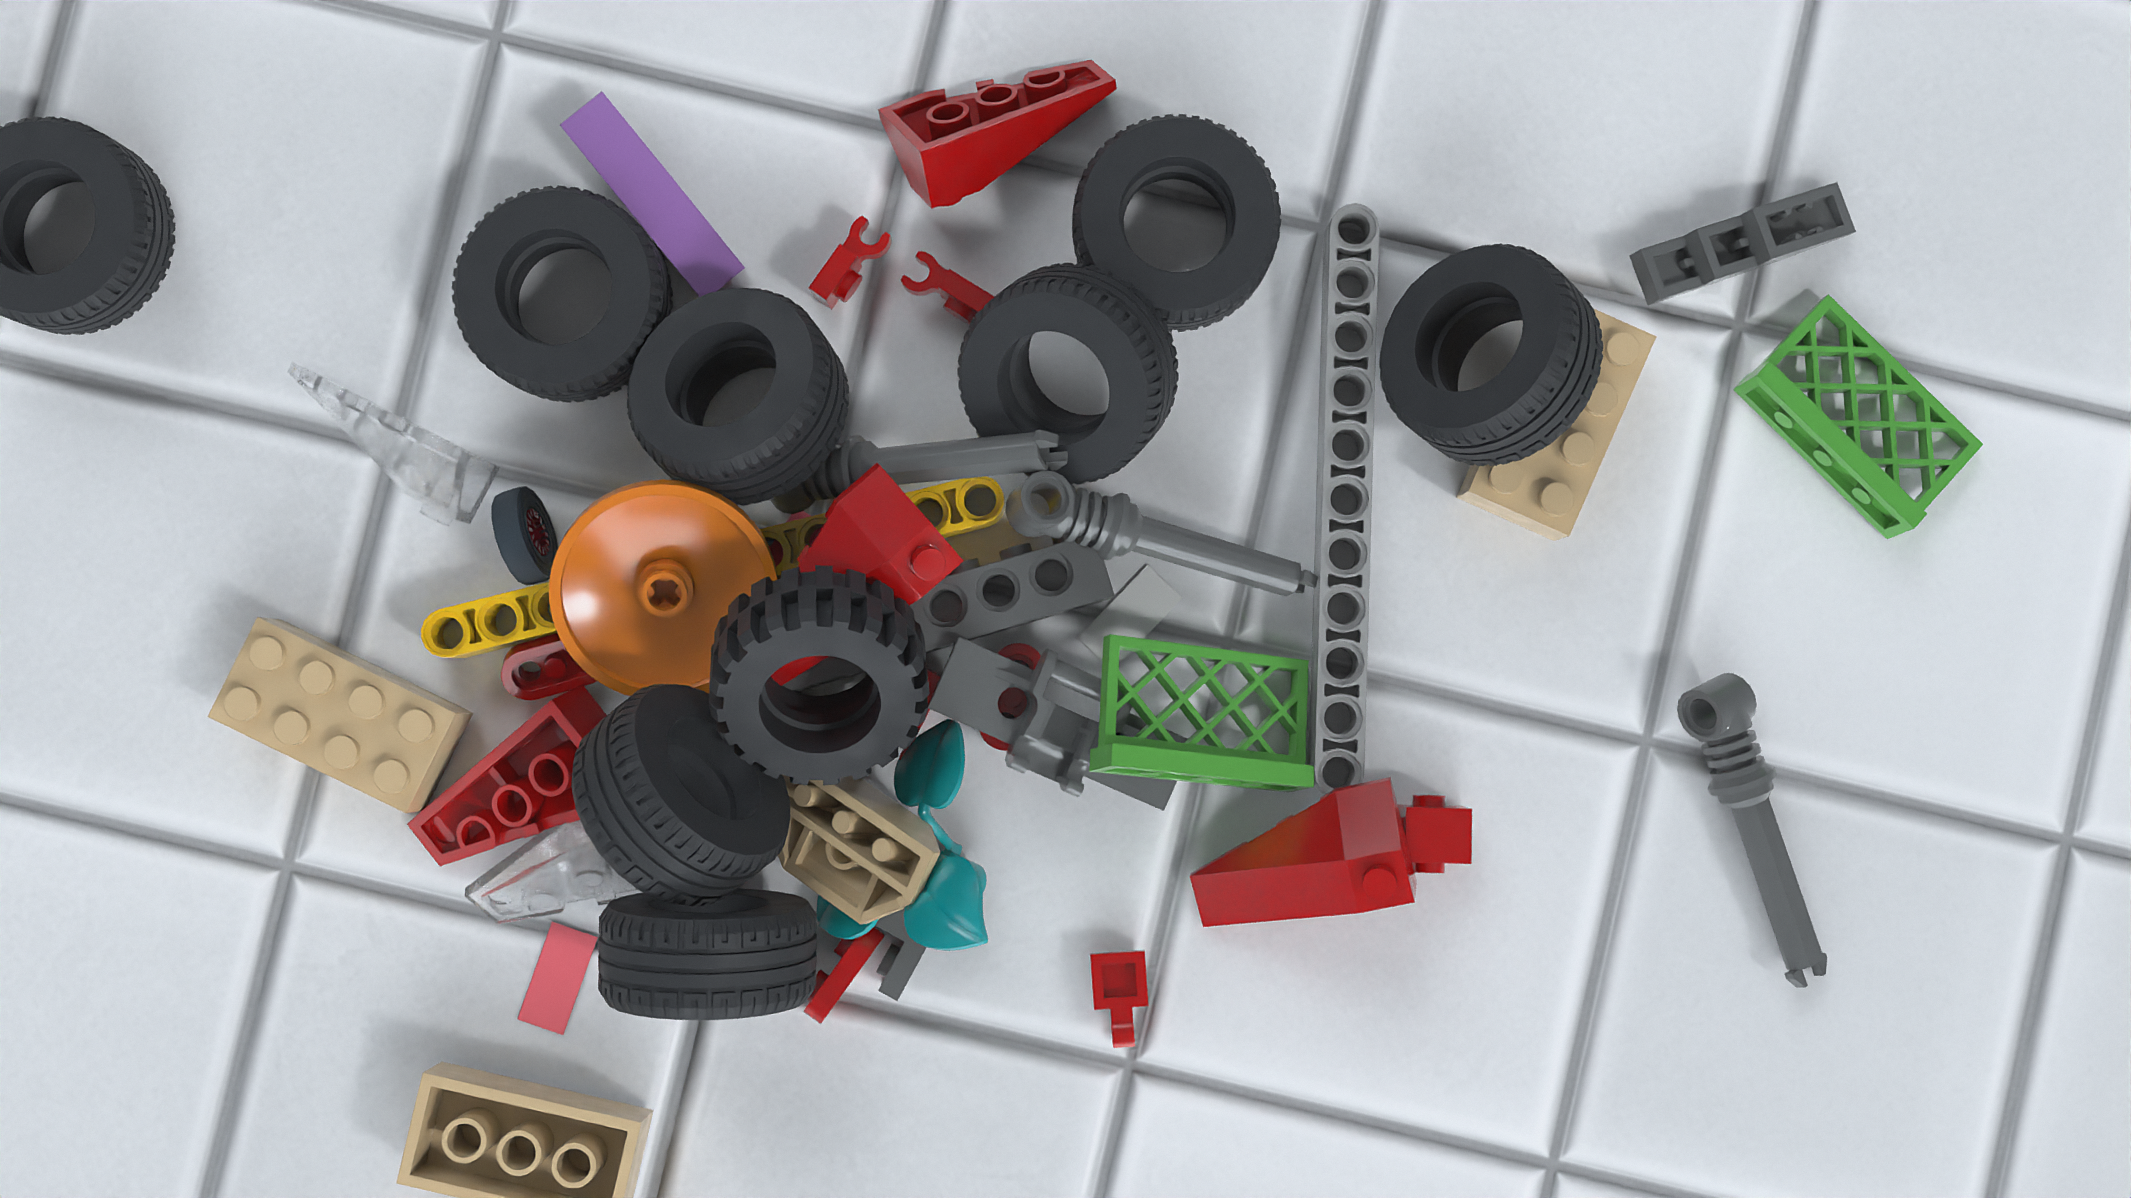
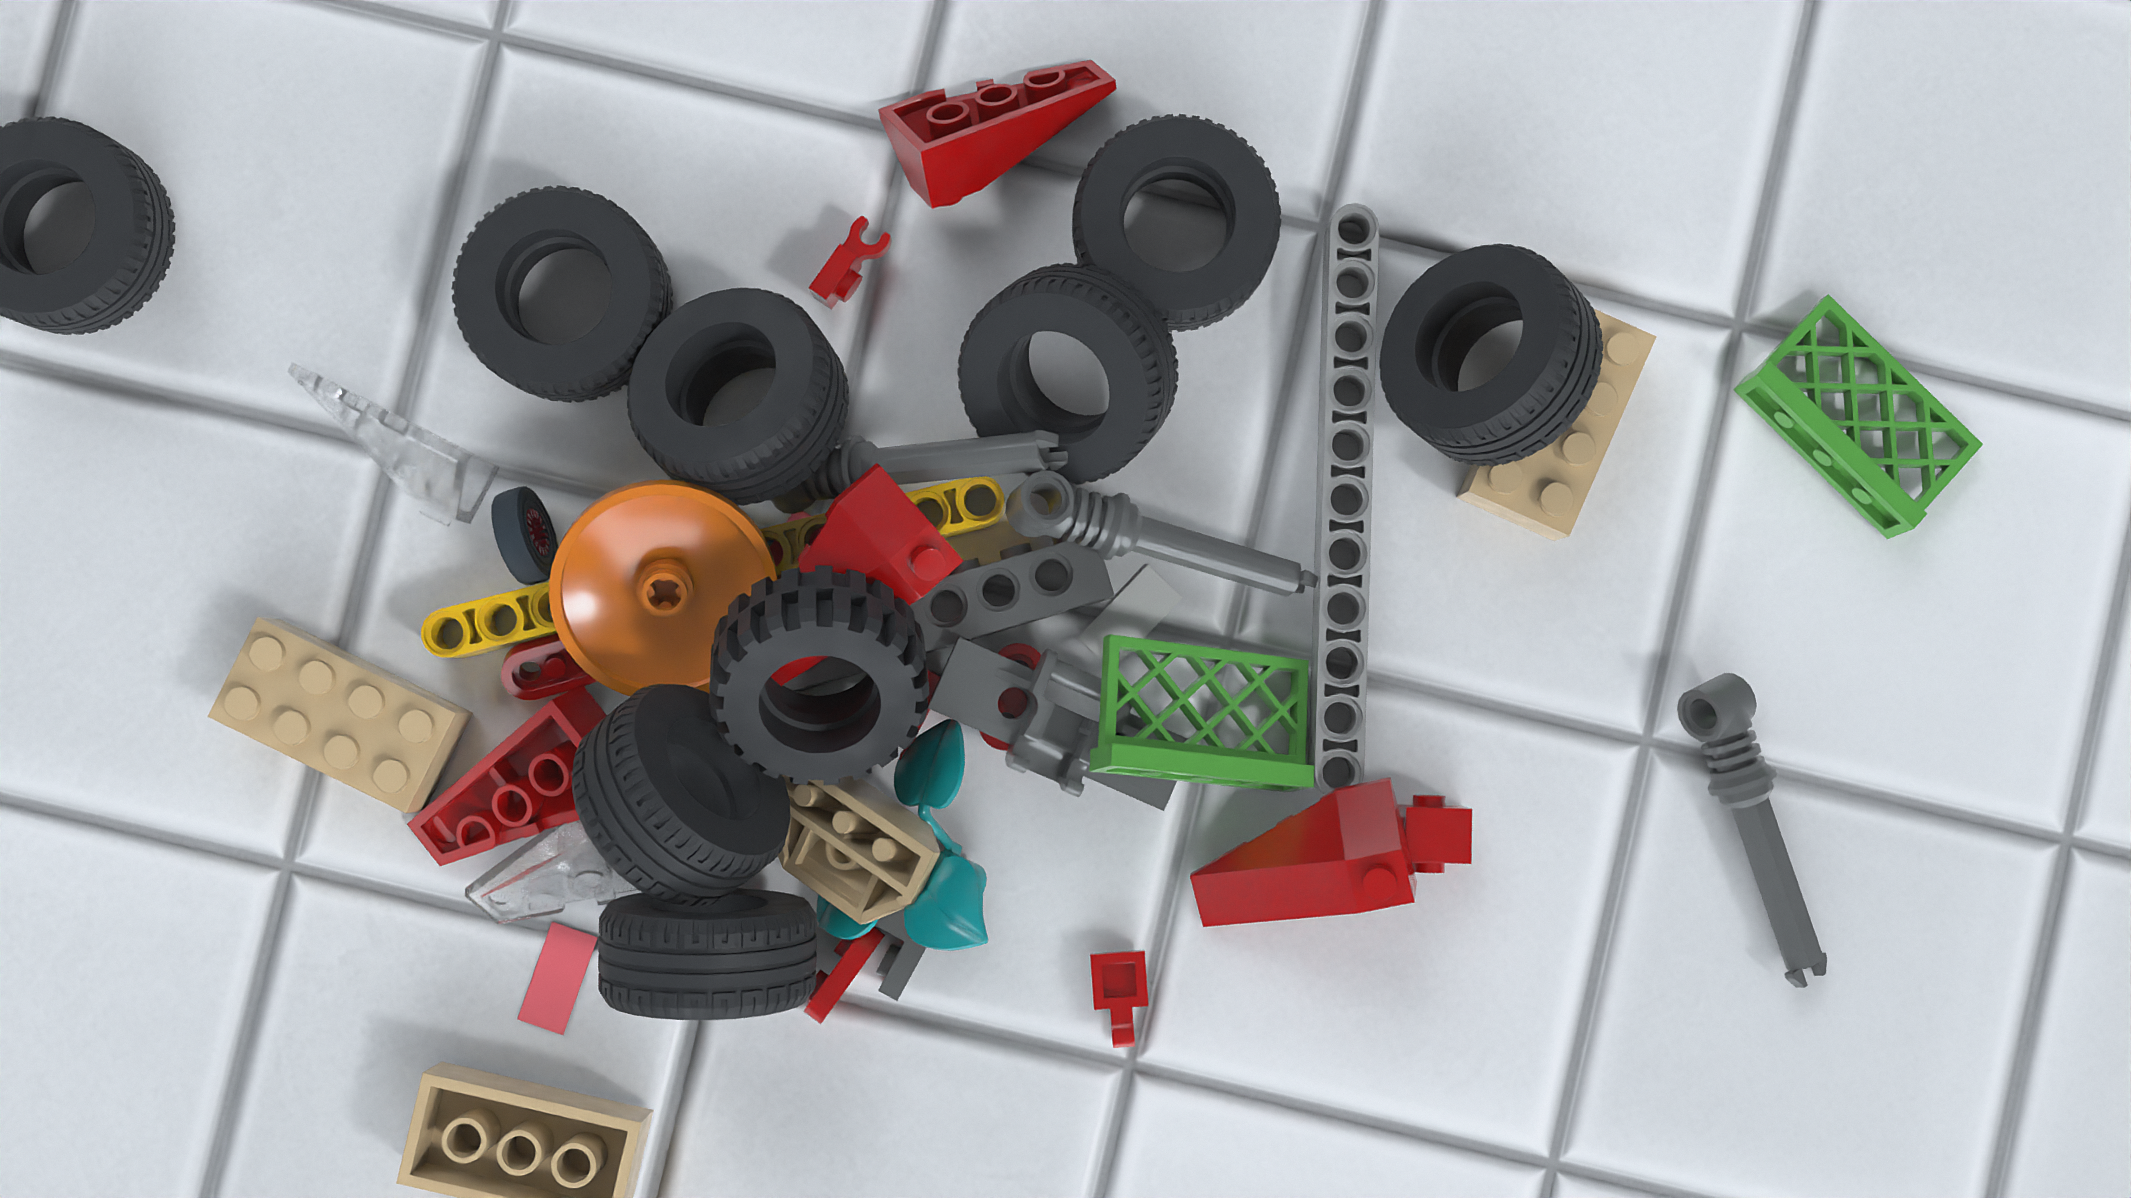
(652, 195): medium lavender slope -> none
(961, 296): red plate -> none
(1742, 243): dark grey slope -> none

